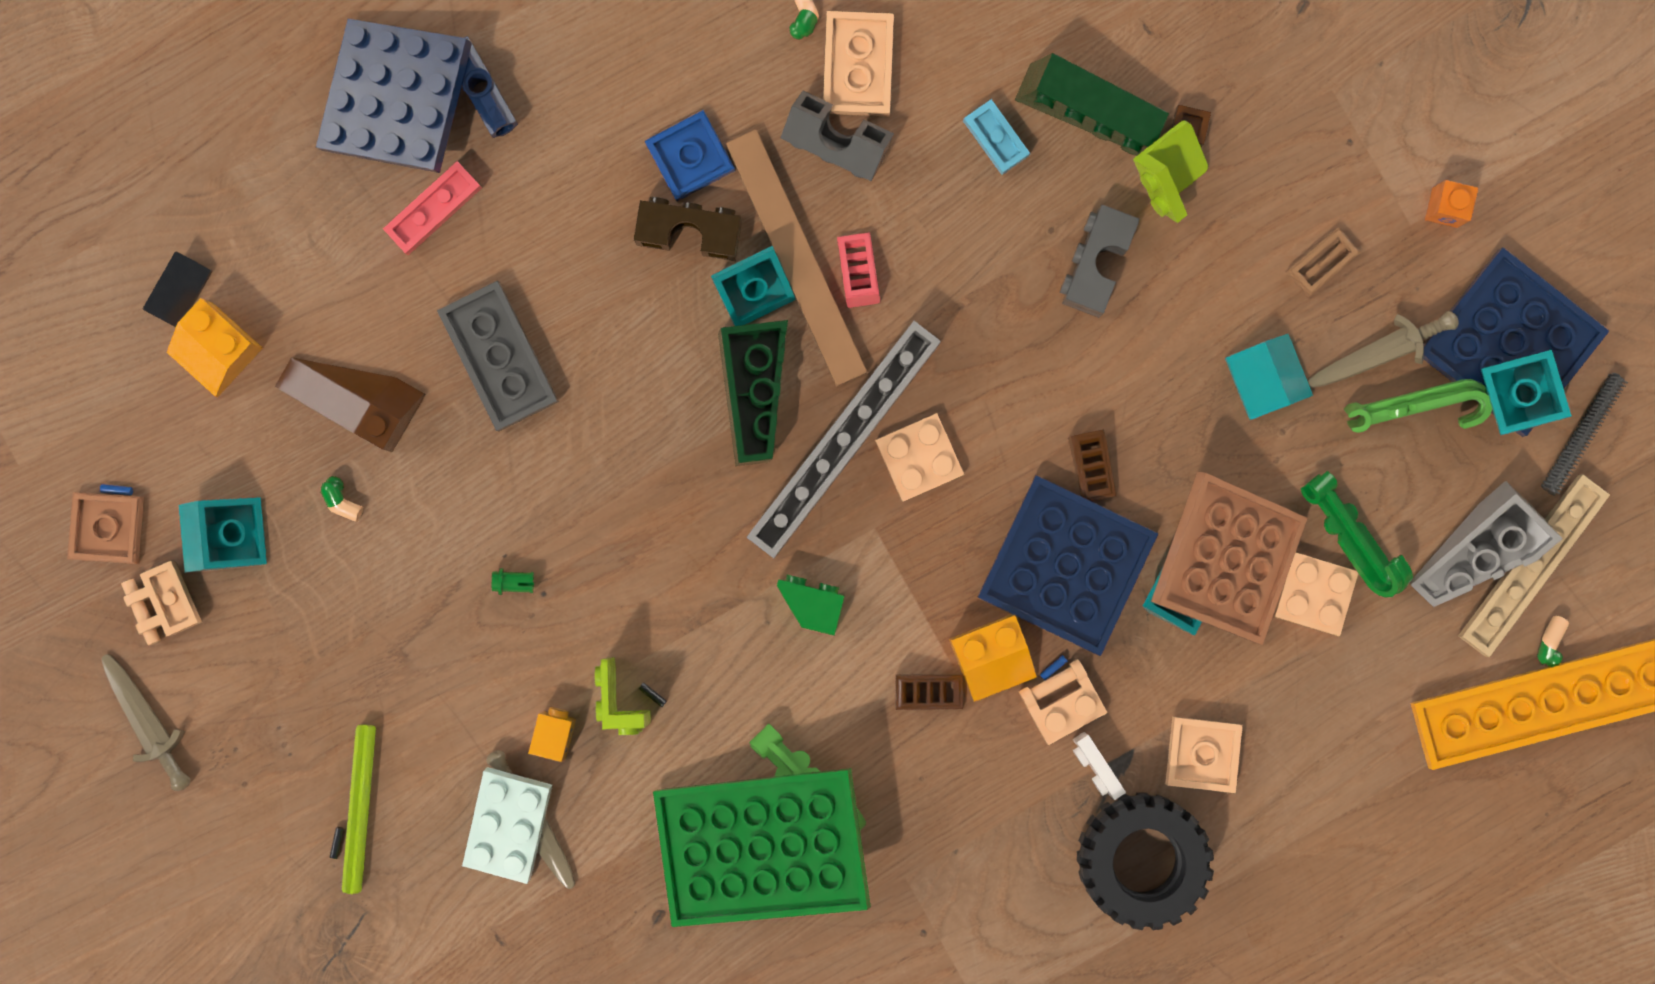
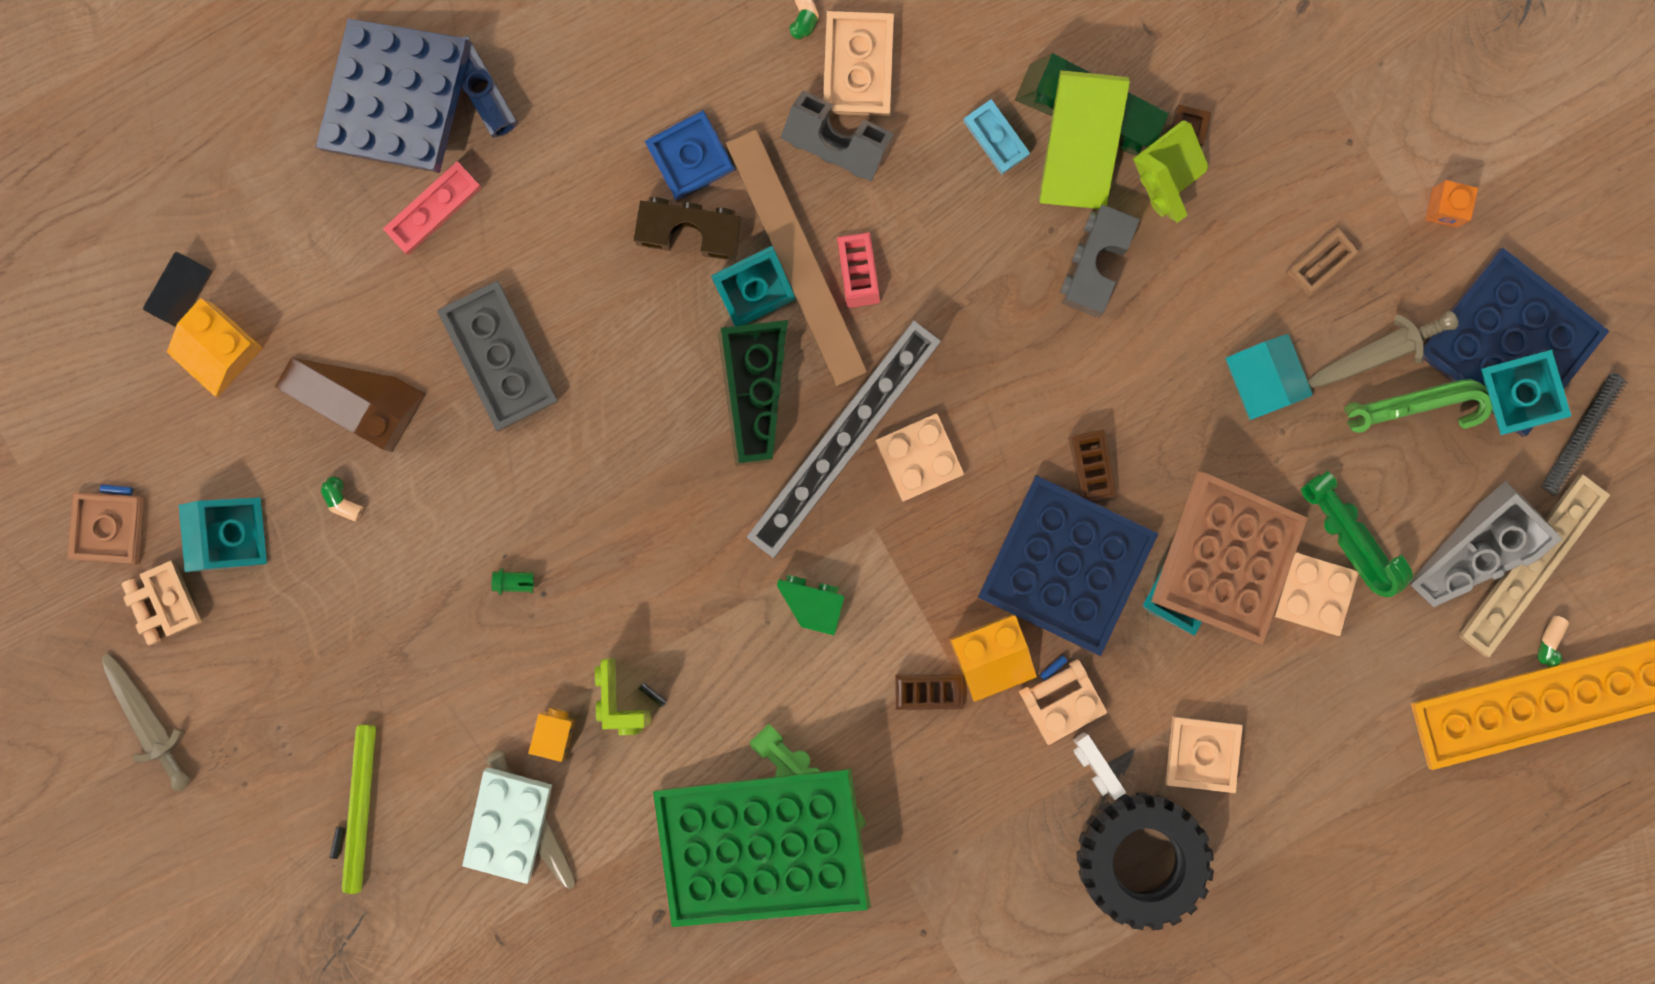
(1083, 139): none -> lime tile

